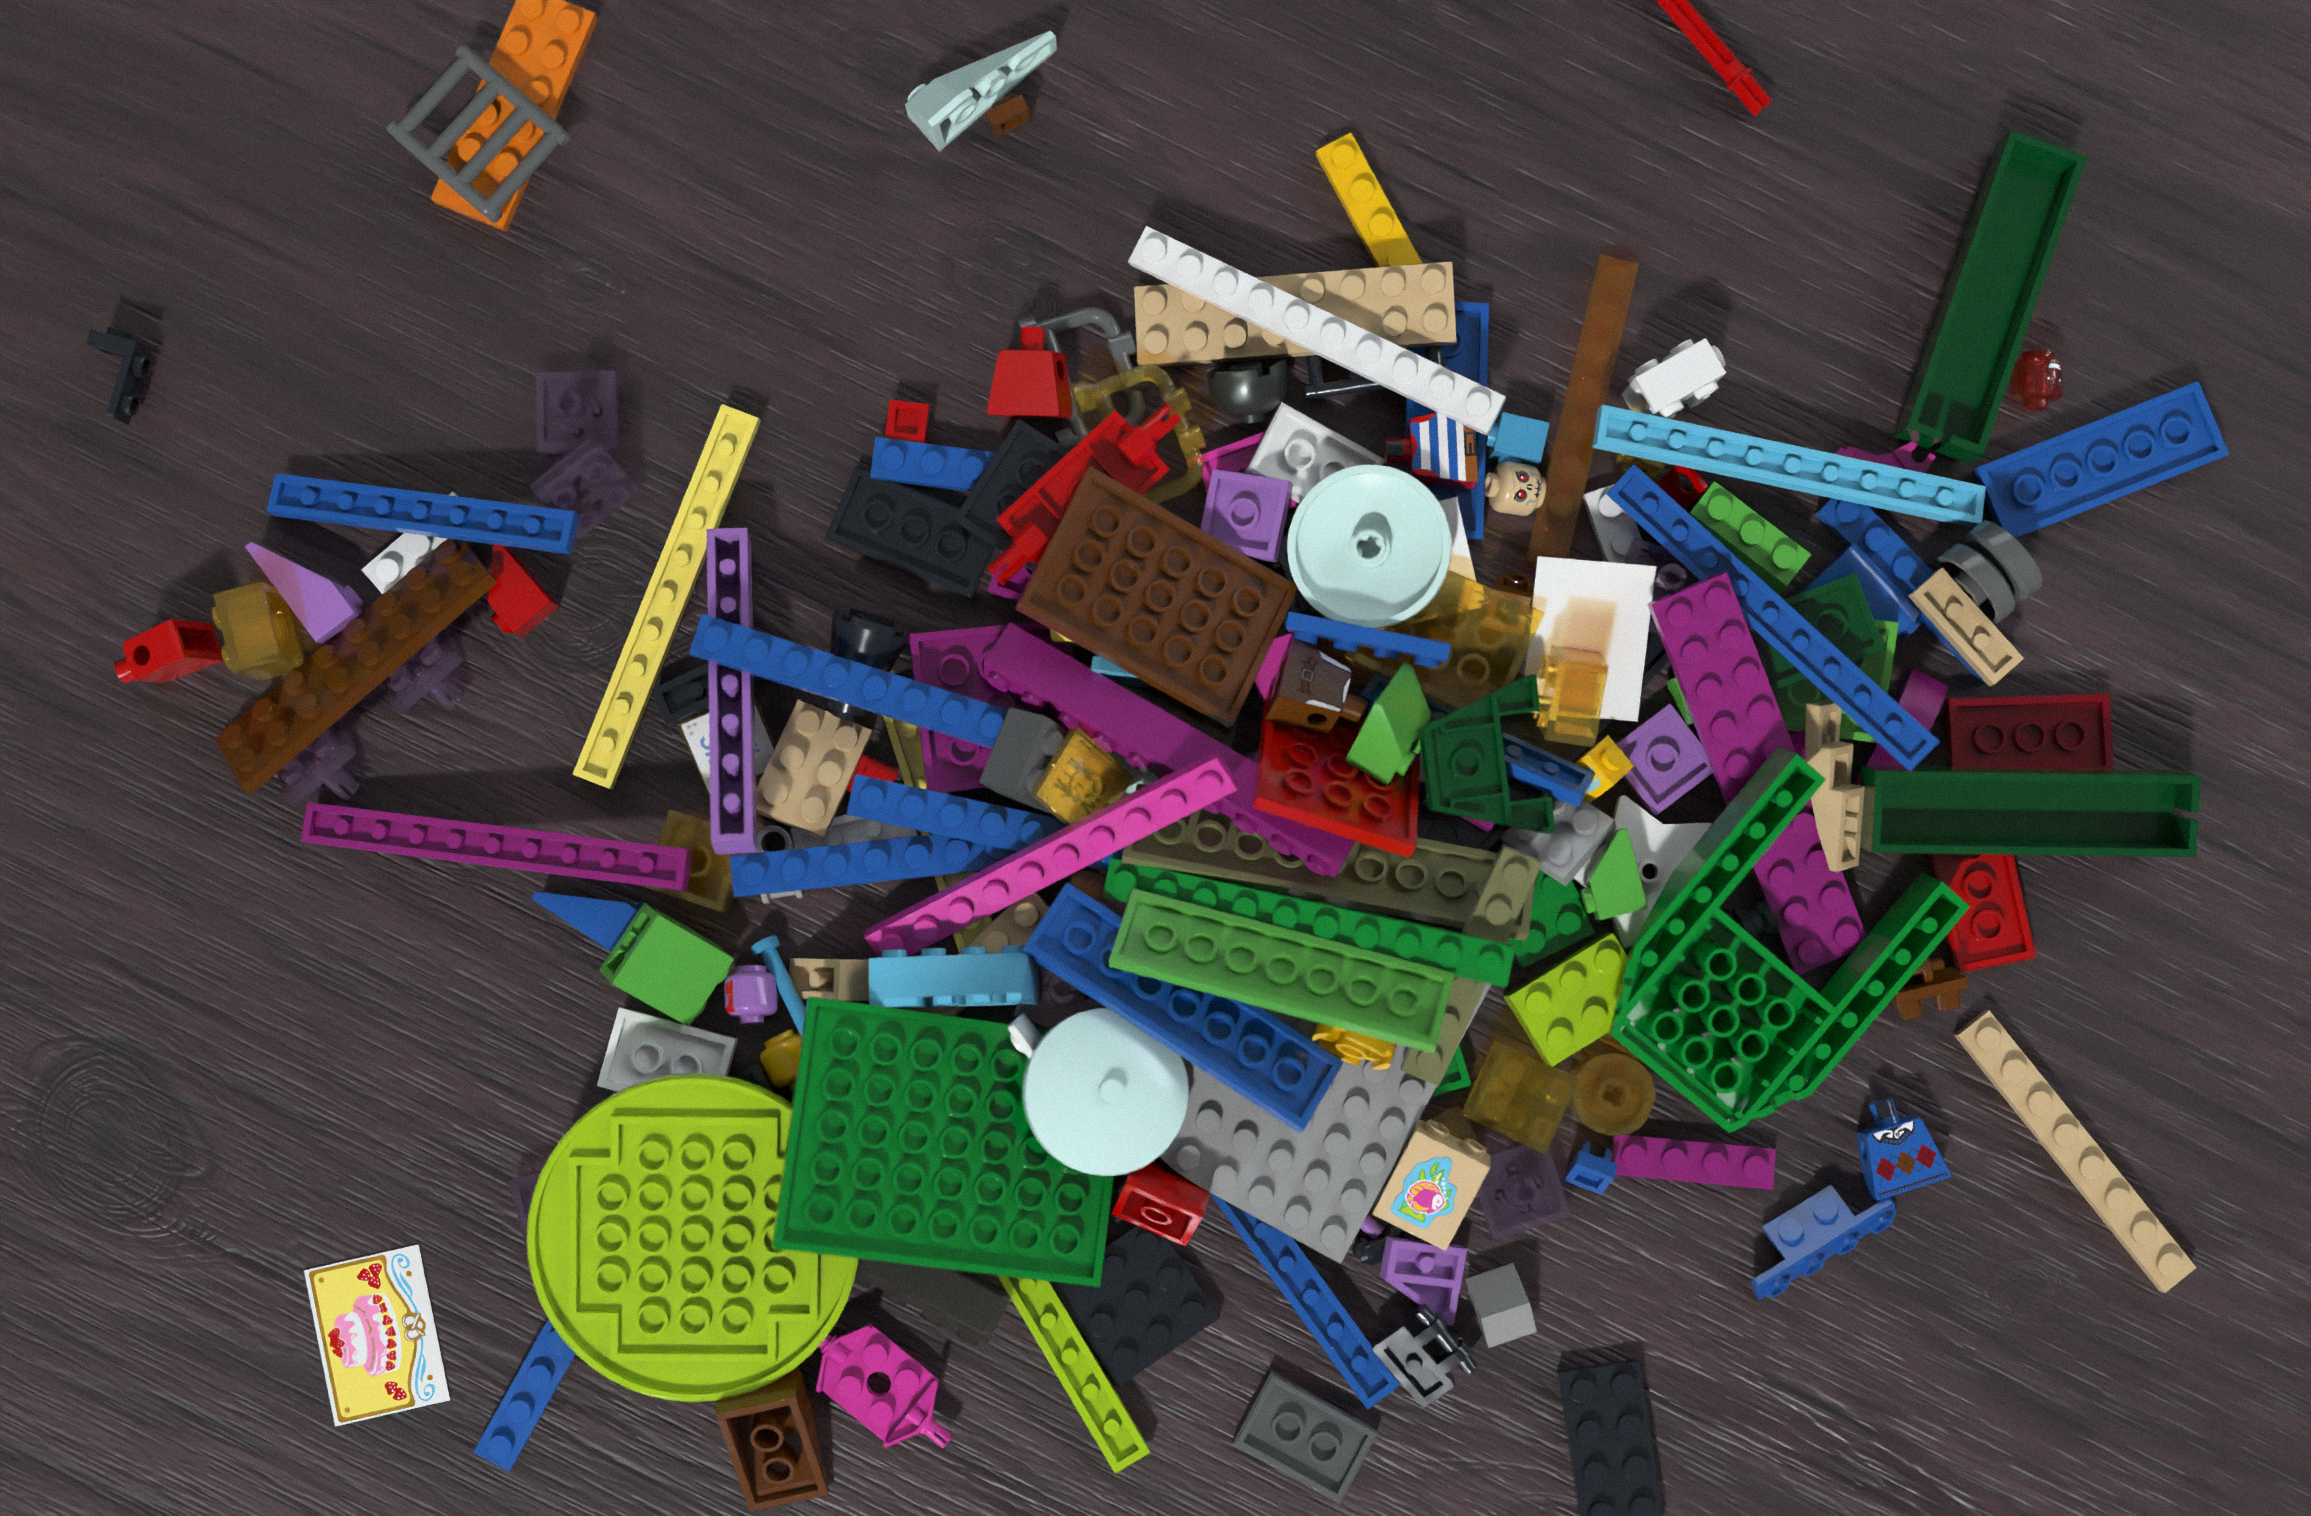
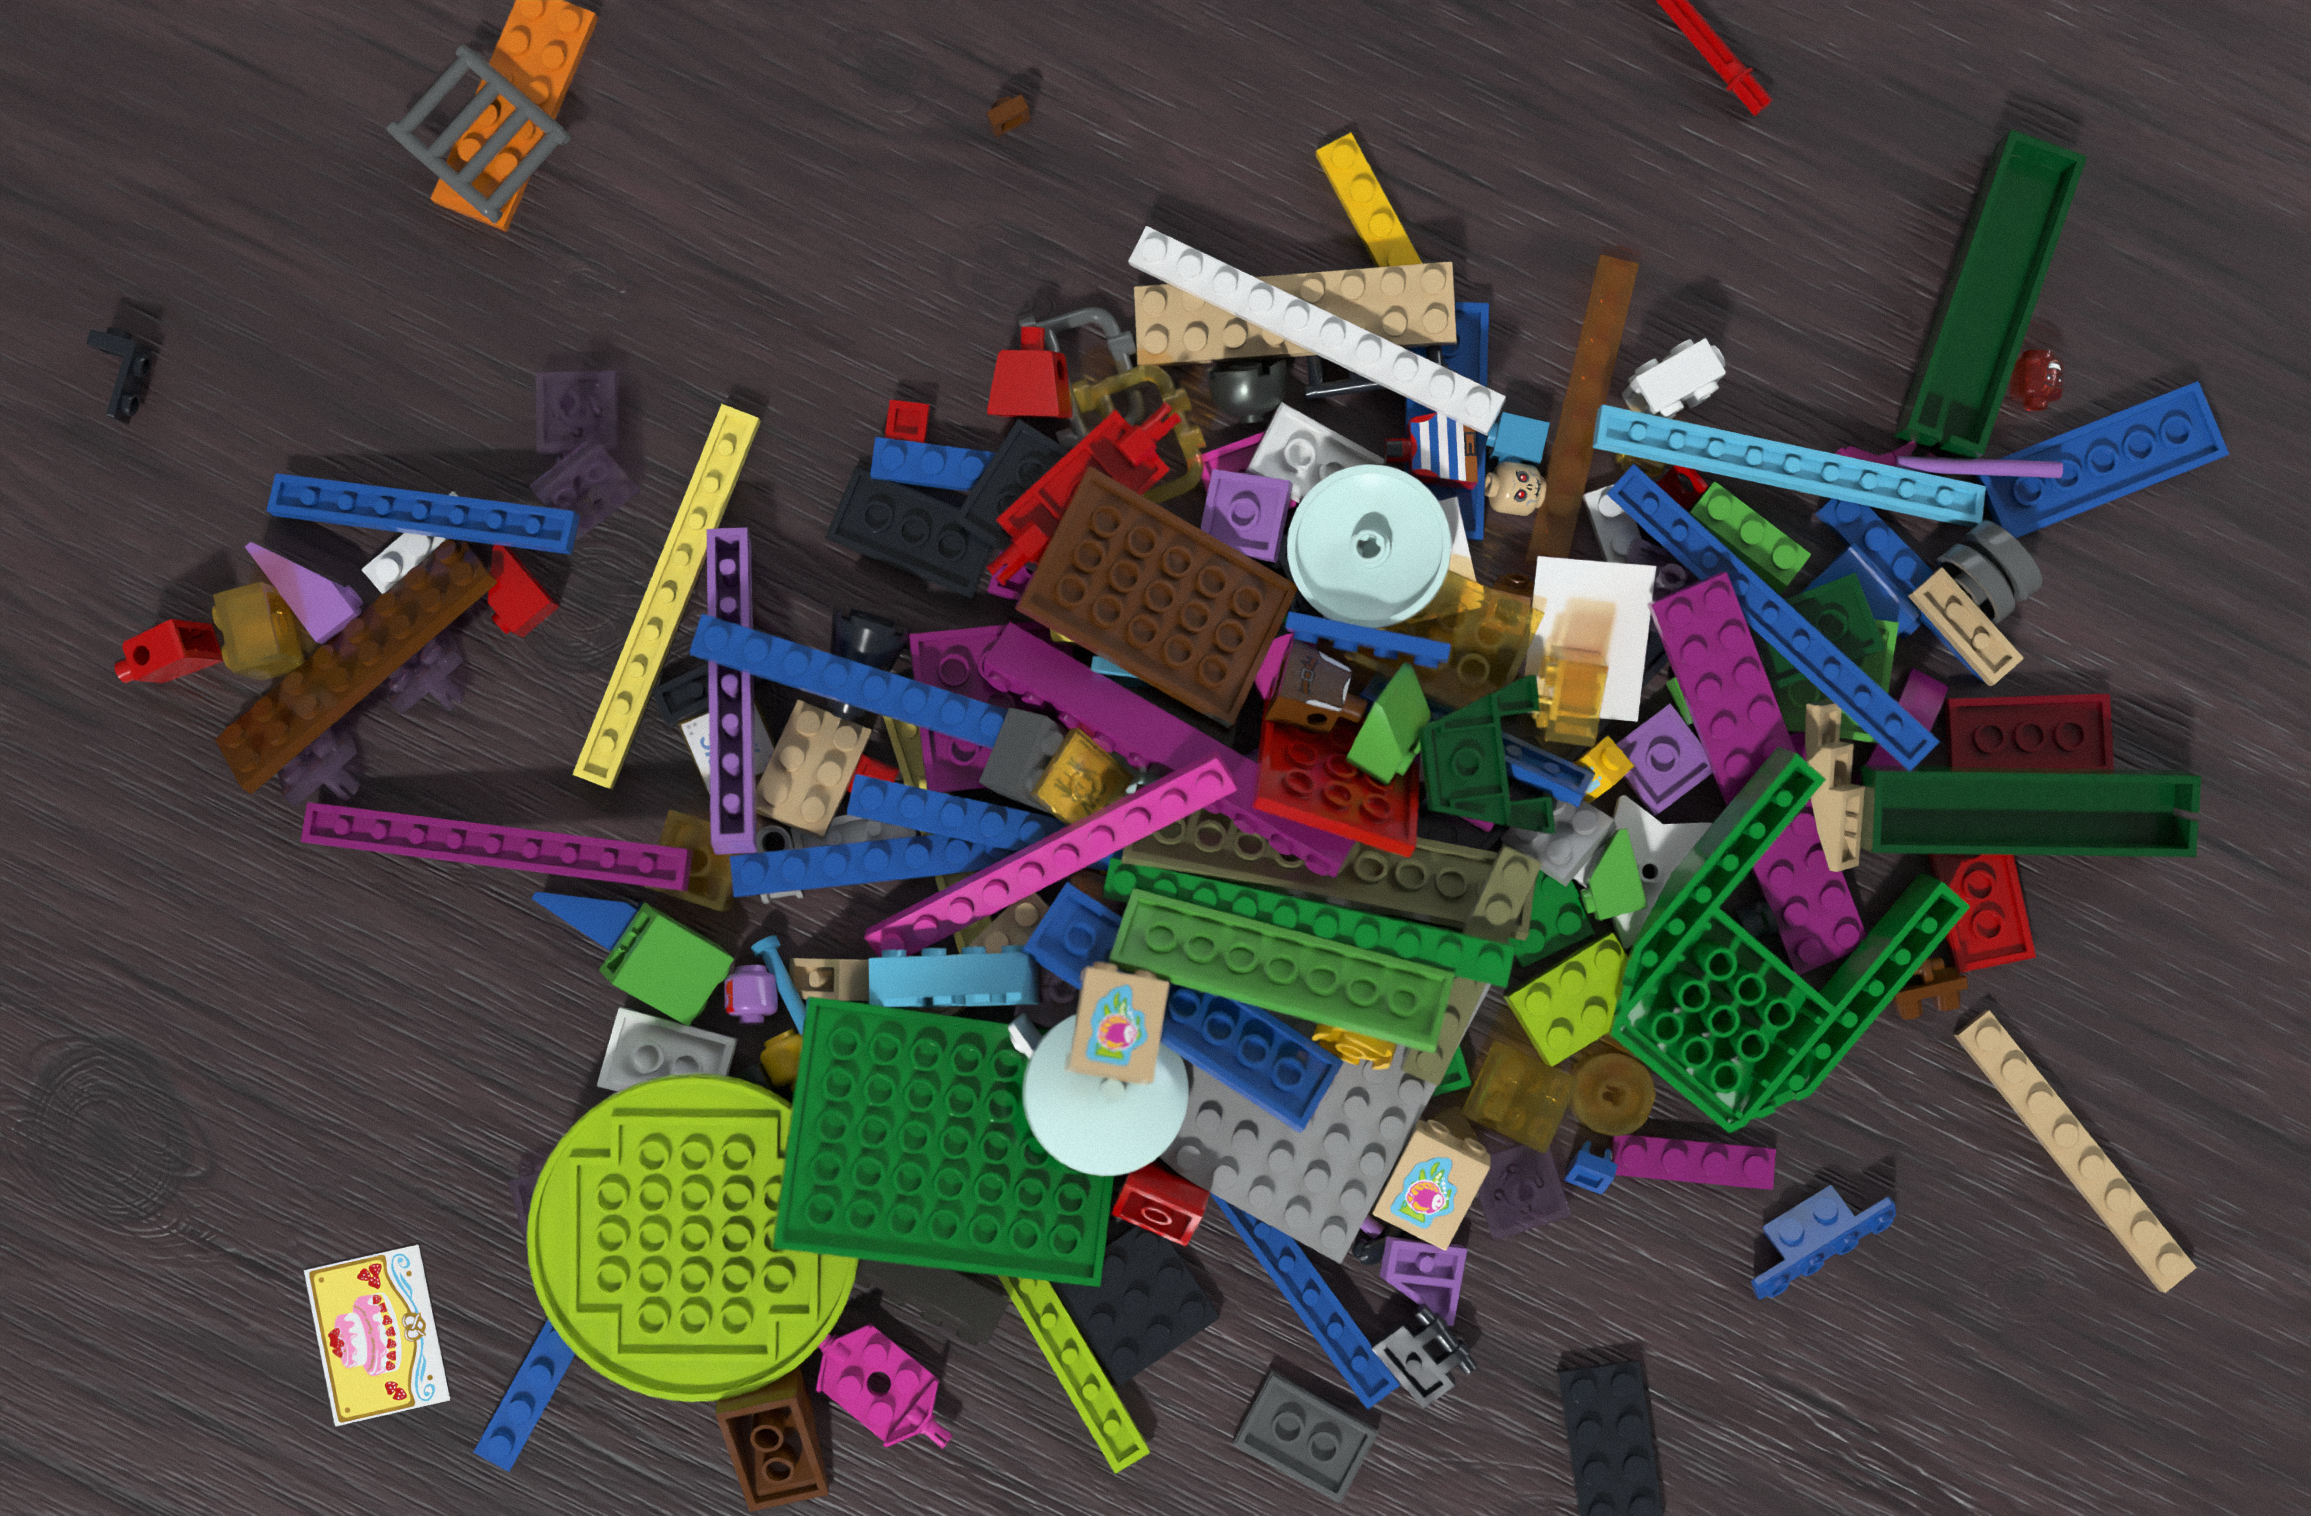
(962, 96): light aqua wedge -> none
(1117, 1024): none -> tan panel
(1501, 1305): light grey piece -> none
(1897, 1153): blue torso -> none
(1981, 466): none -> medium lavender bar

